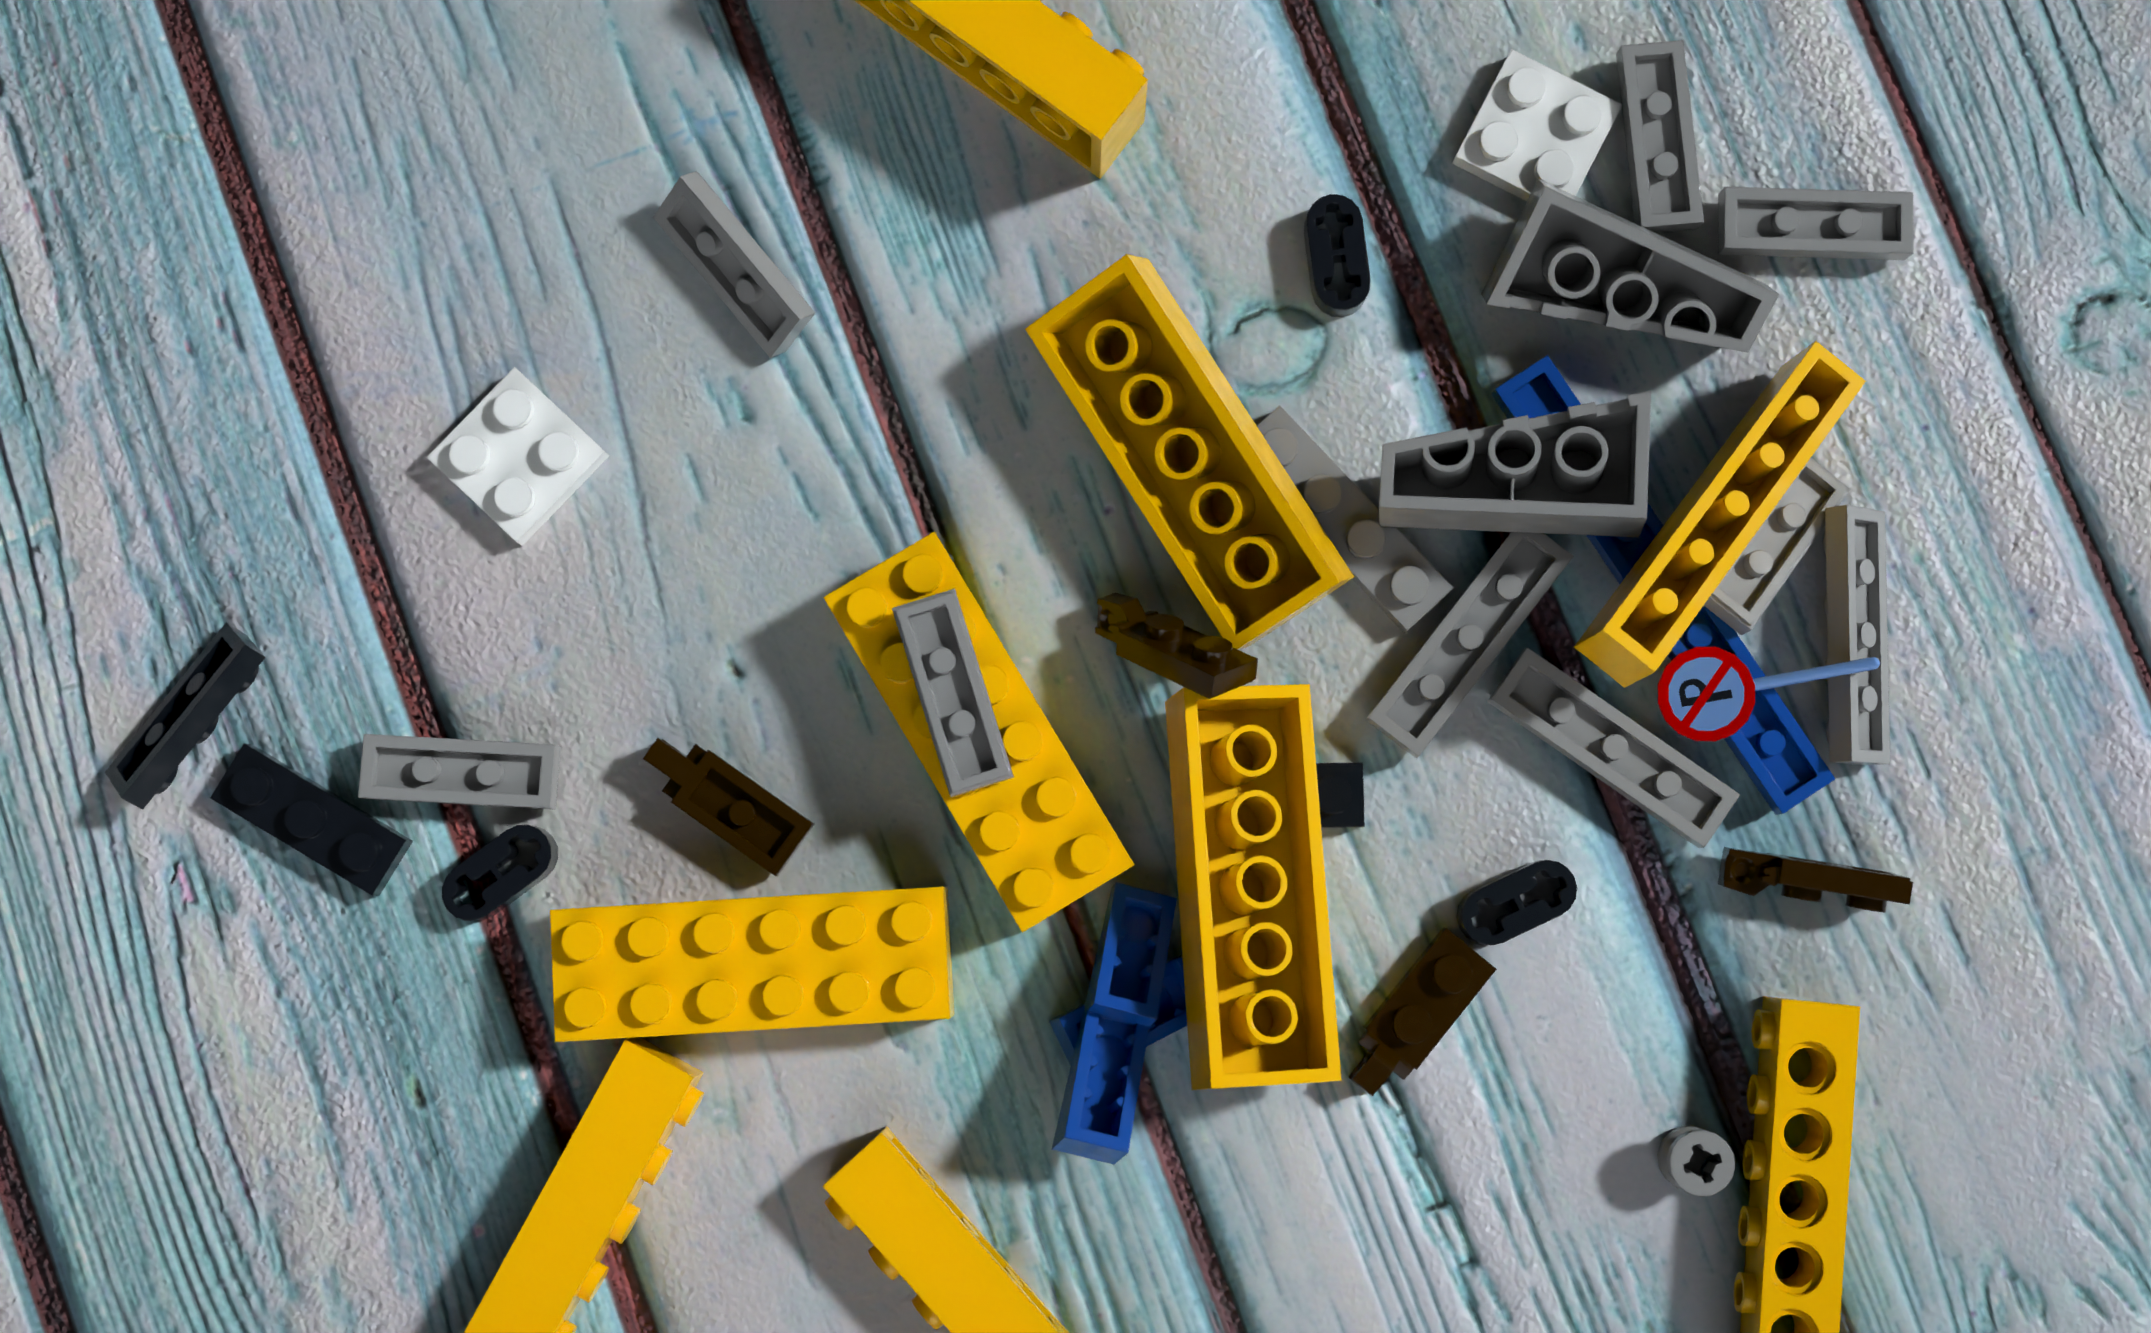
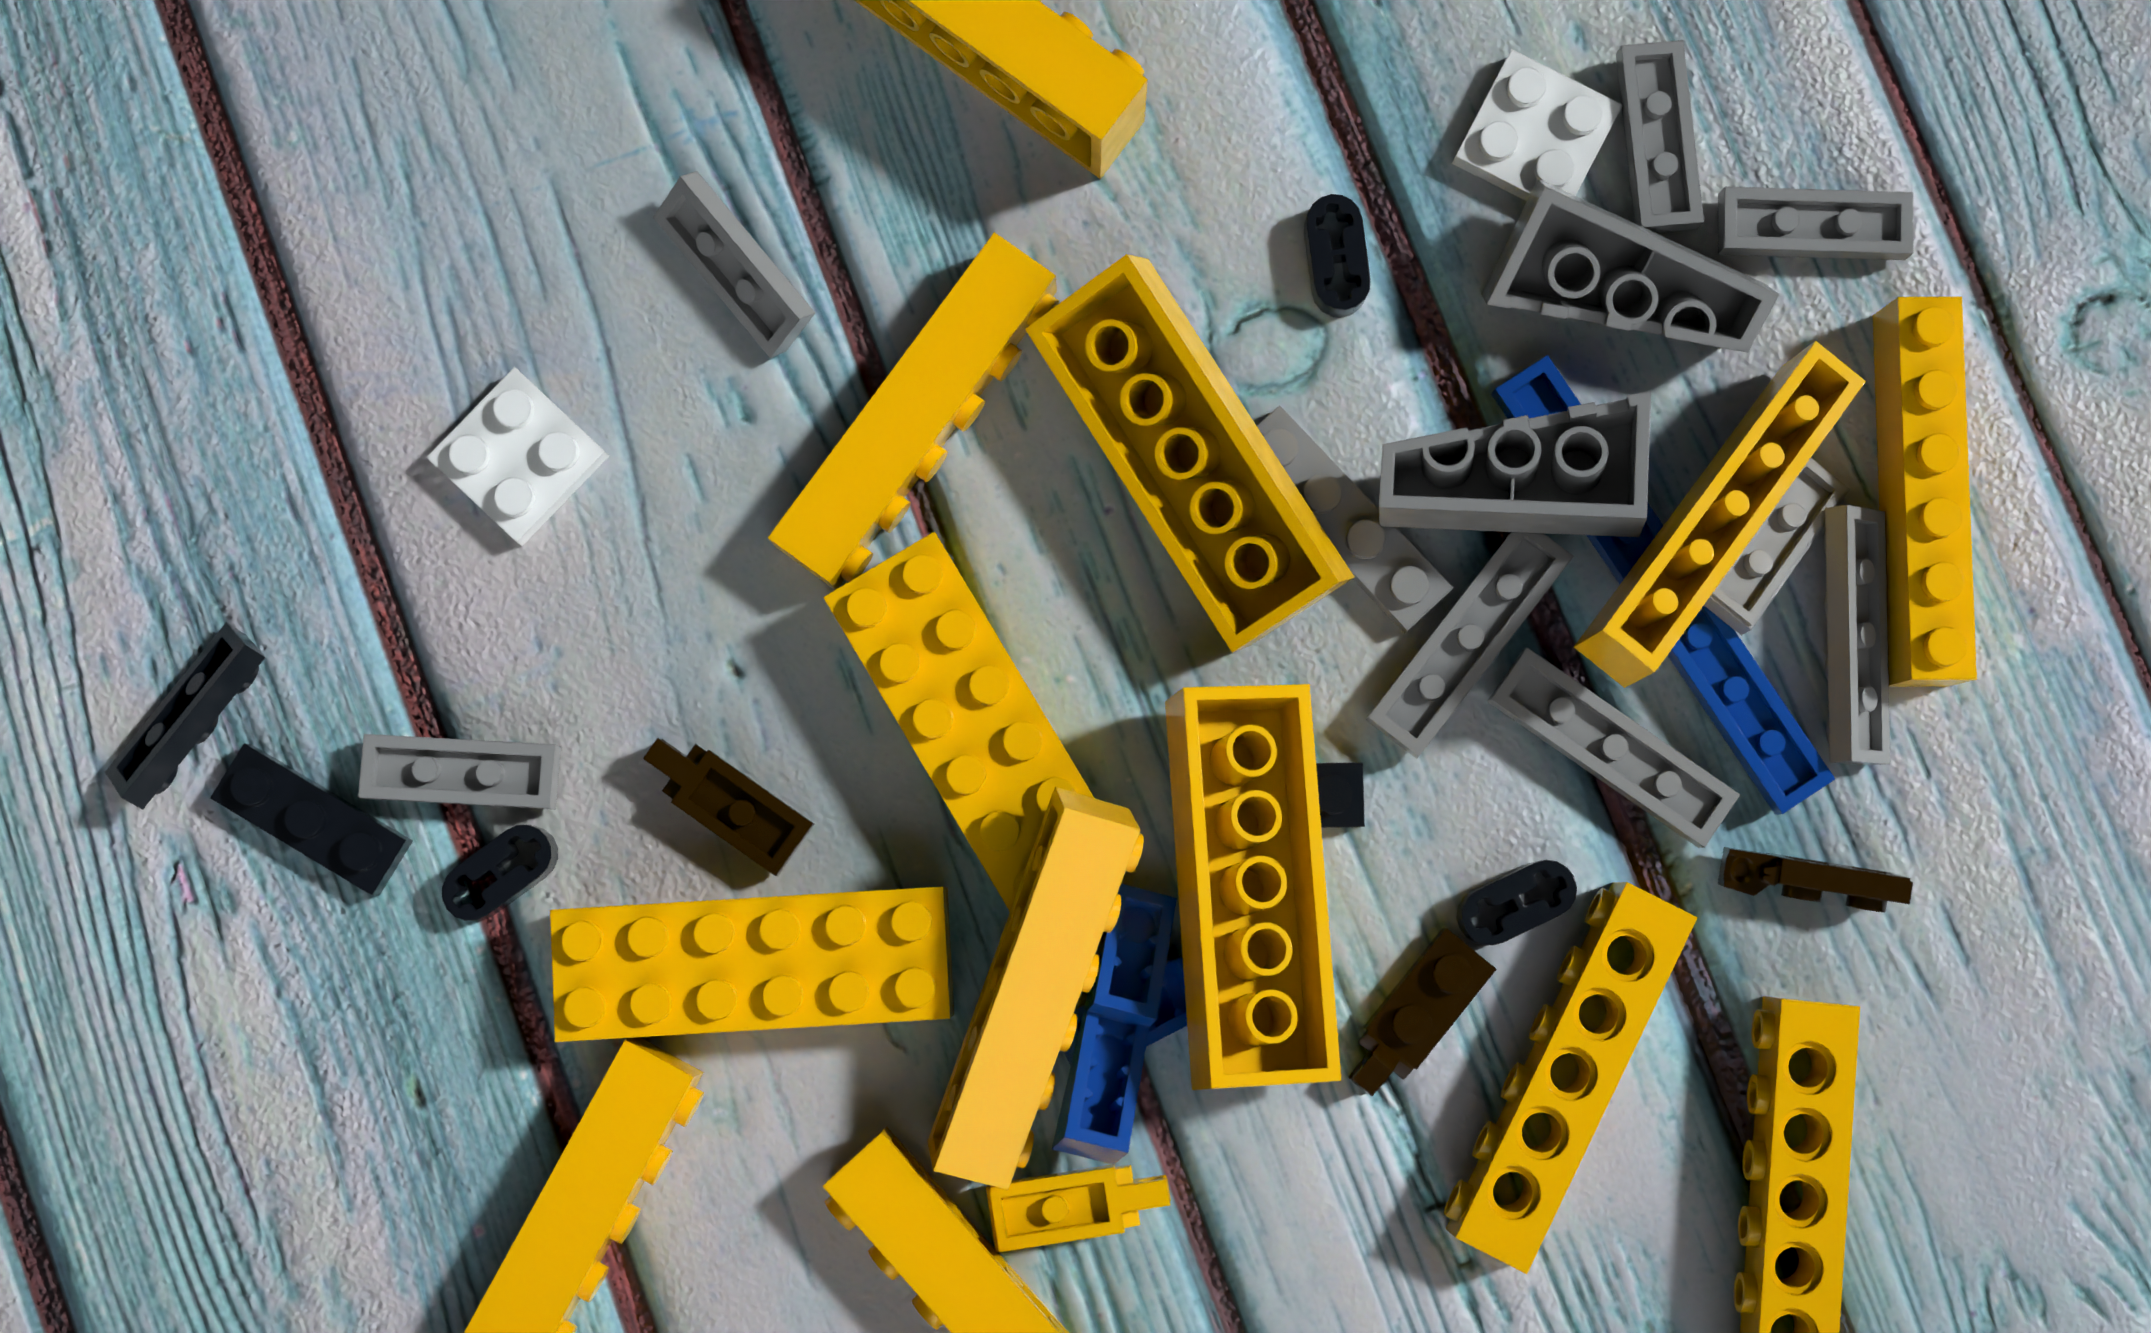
(915, 413): none -> yellow brick
(952, 693): light grey tile -> none
(1034, 988): none -> yellow brick
(1071, 1206): none -> yellow hinge
(1172, 649): dark brown hinge -> none
(1518, 1229): none -> yellow brick
(1683, 1161): light grey wheel -> none
(1712, 693): piece -> none
(1925, 490): none -> yellow brick

